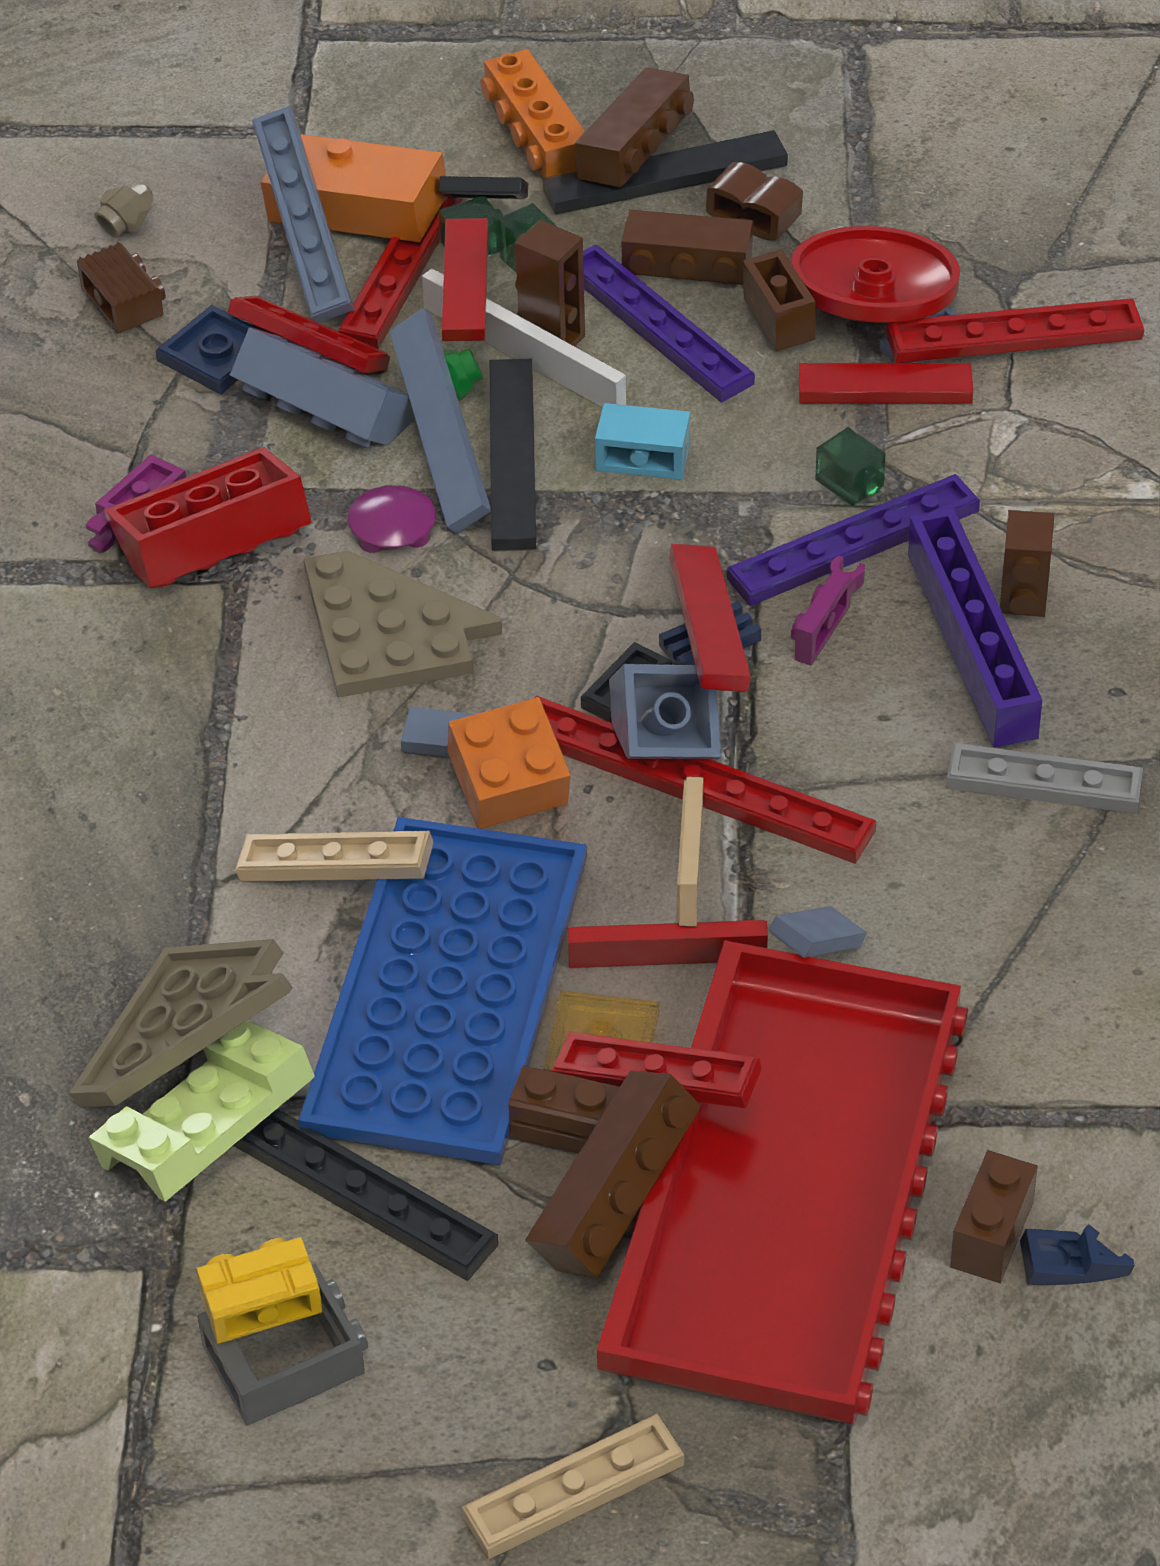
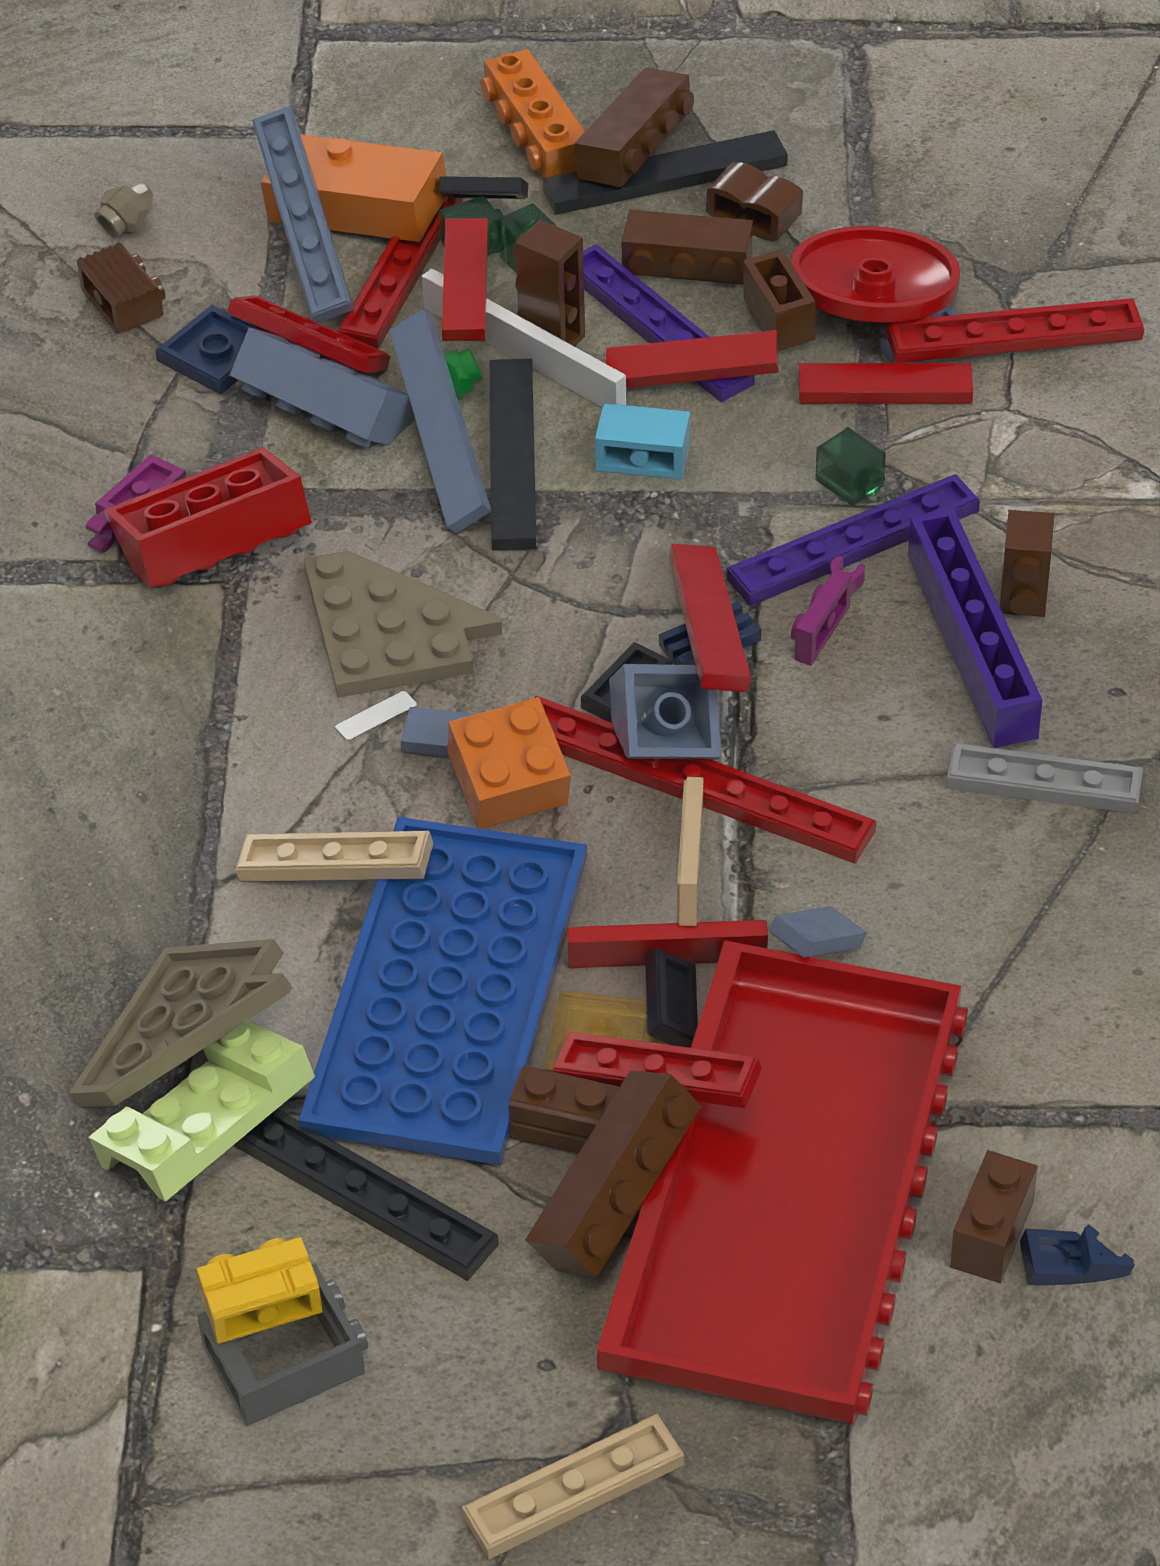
(375, 715): none -> white sticker
(391, 518): magenta dish -> none
(671, 998): none -> black tile
(696, 359): none -> red tile

